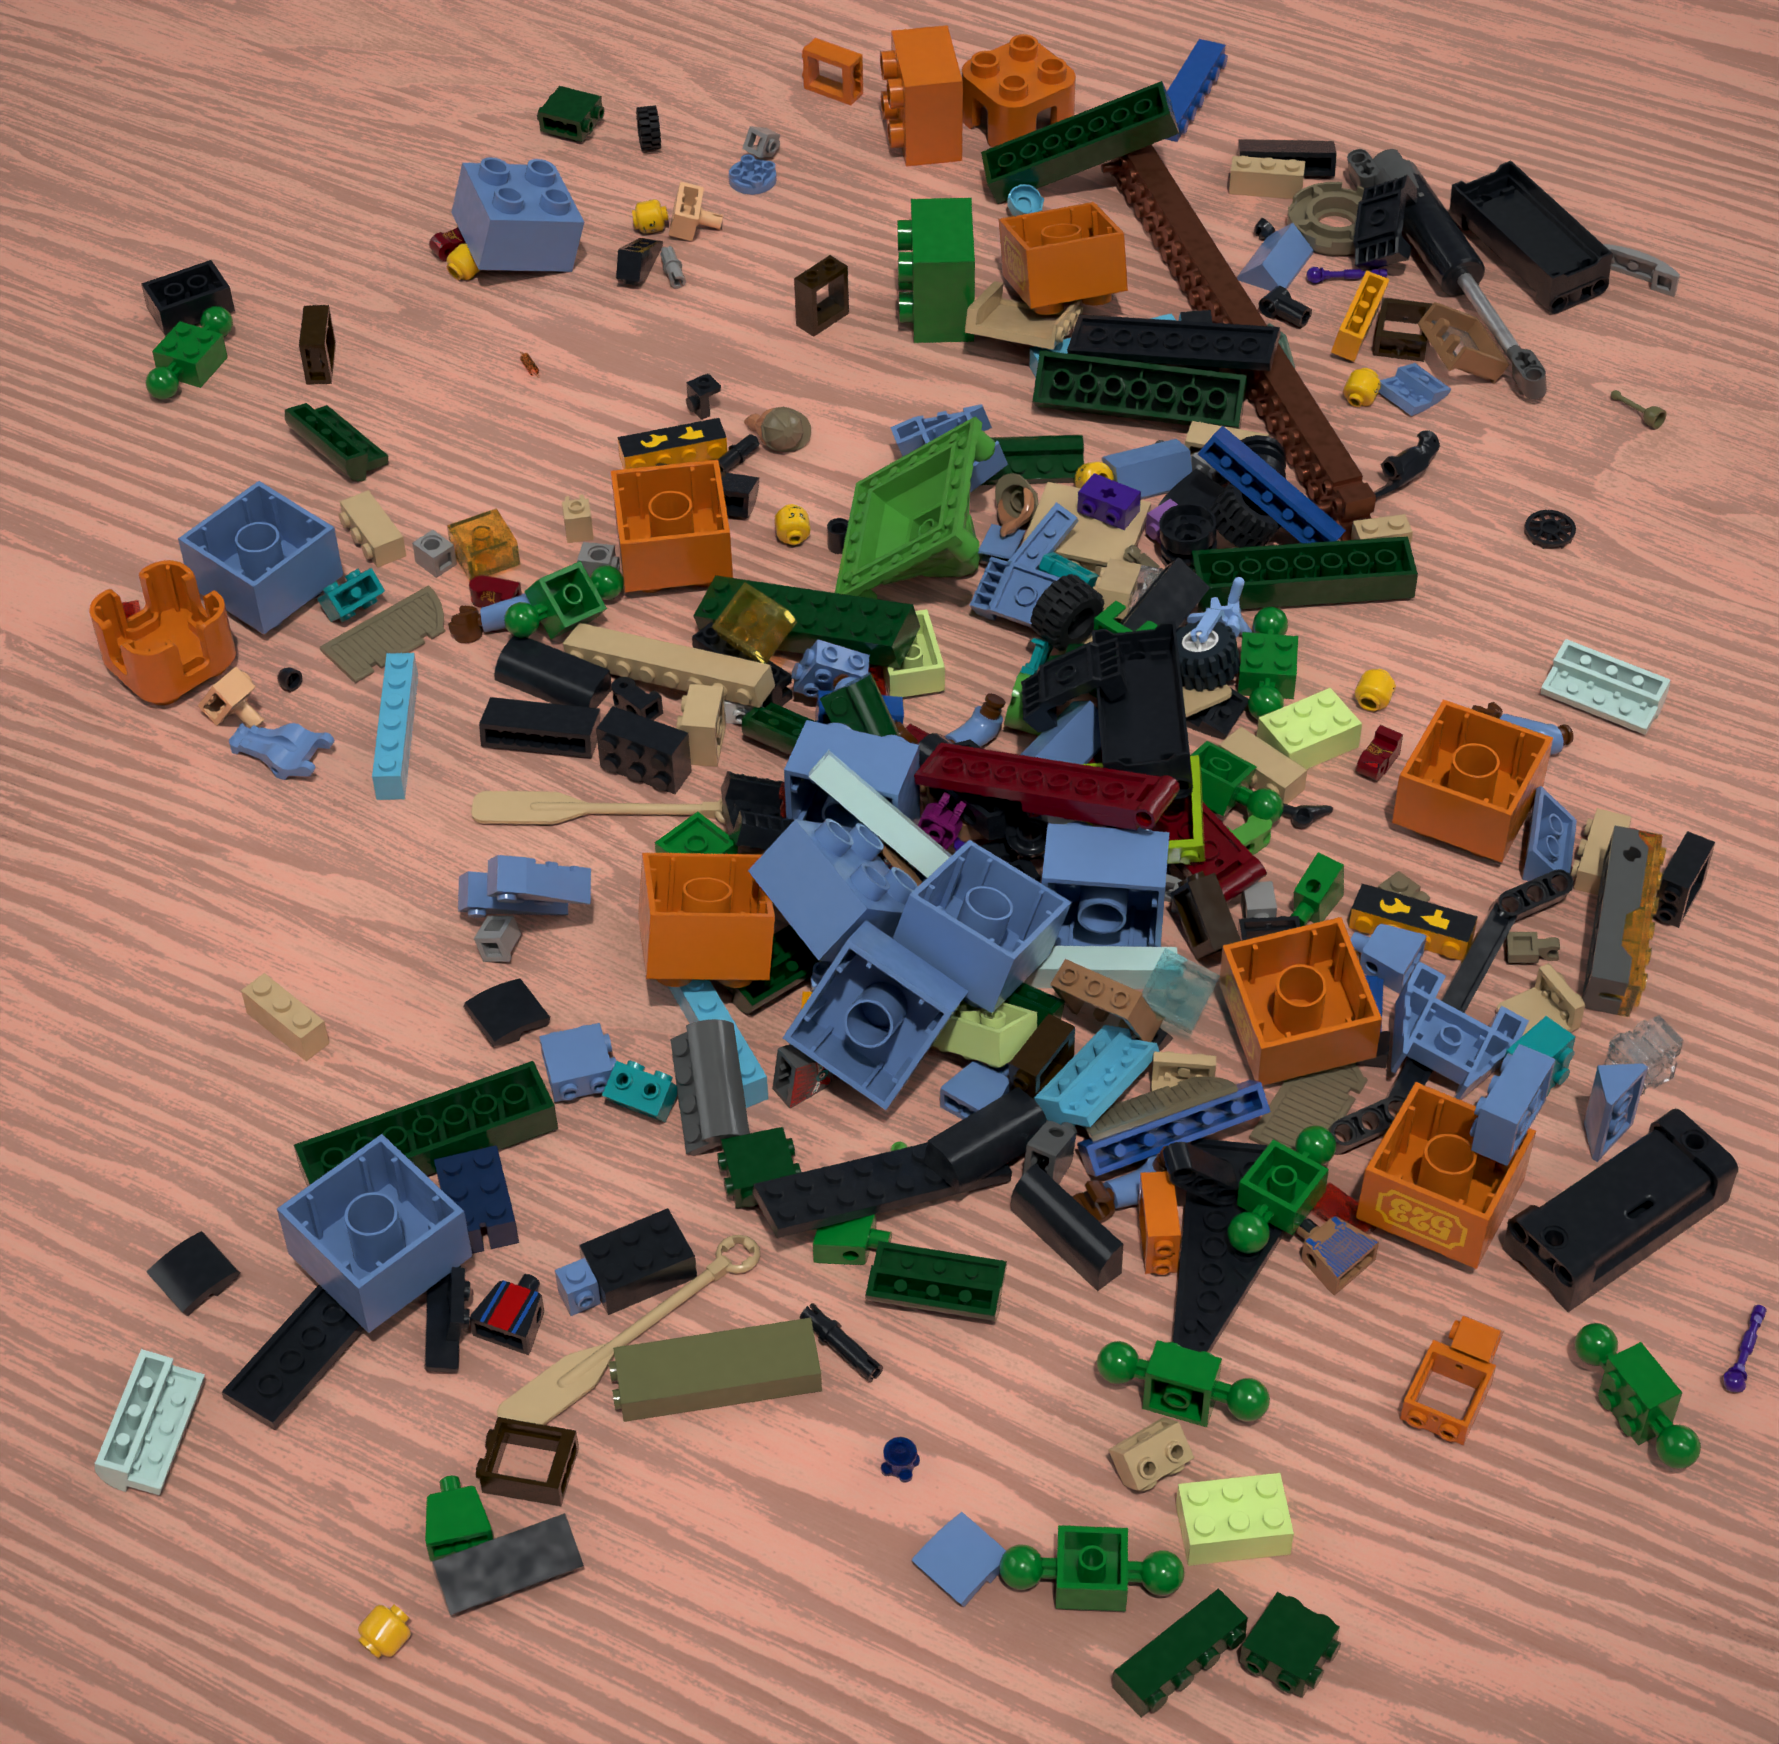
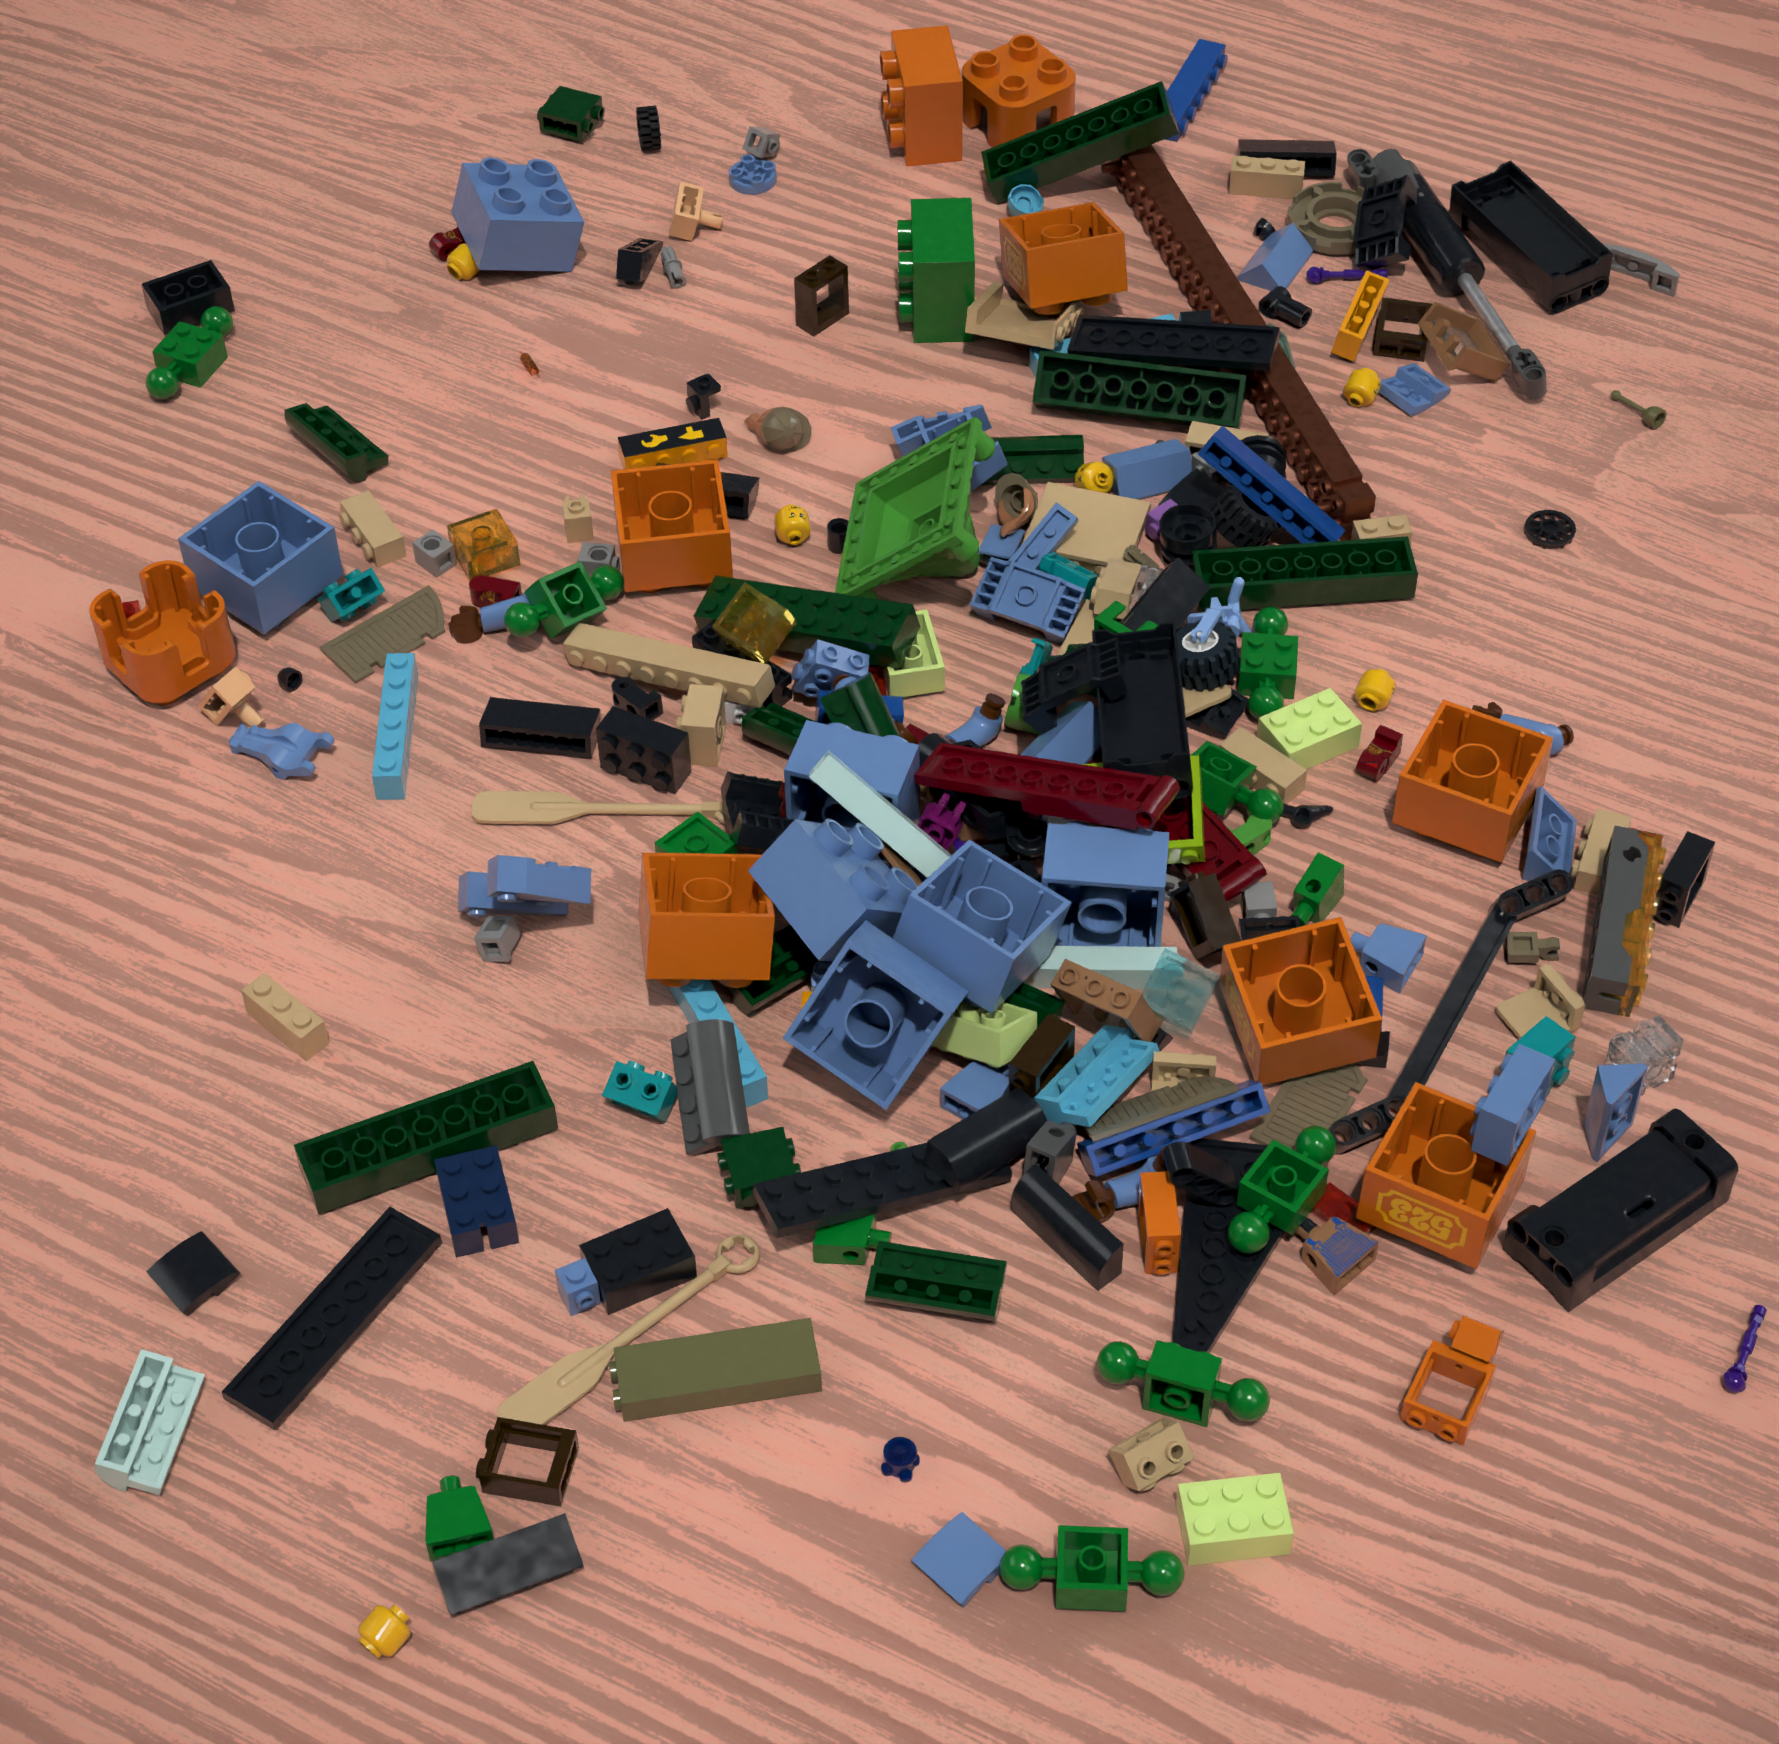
(317, 344): dark brown window -> none
(375, 1232): medium blue brick -> none
(445, 1321): black bracket -> none
(506, 1012): black slope -> none
(510, 1314): black torso -> none
(551, 674): black brick -> none
(577, 1061): medium blue brick -> none
(650, 216): yellow head -> none
(738, 452): black axle -> none
(798, 1076): dark grey torso -> none
(832, 1334): black pin -> none
(848, 60): orange window -> none
(1066, 612): black tyre -> none
(1109, 501): dark purple brick -> none
(1180, 1653): dark green brick -> none
(1290, 1645): dark green brick -> none
(1405, 886): dark tan plate -> none
(1409, 462): black animal -> none
(1446, 929): brick -> none
(1447, 1037): medium blue wedge -> none
(1606, 687): light aqua brick -> none
(1639, 1394): green brick -> none

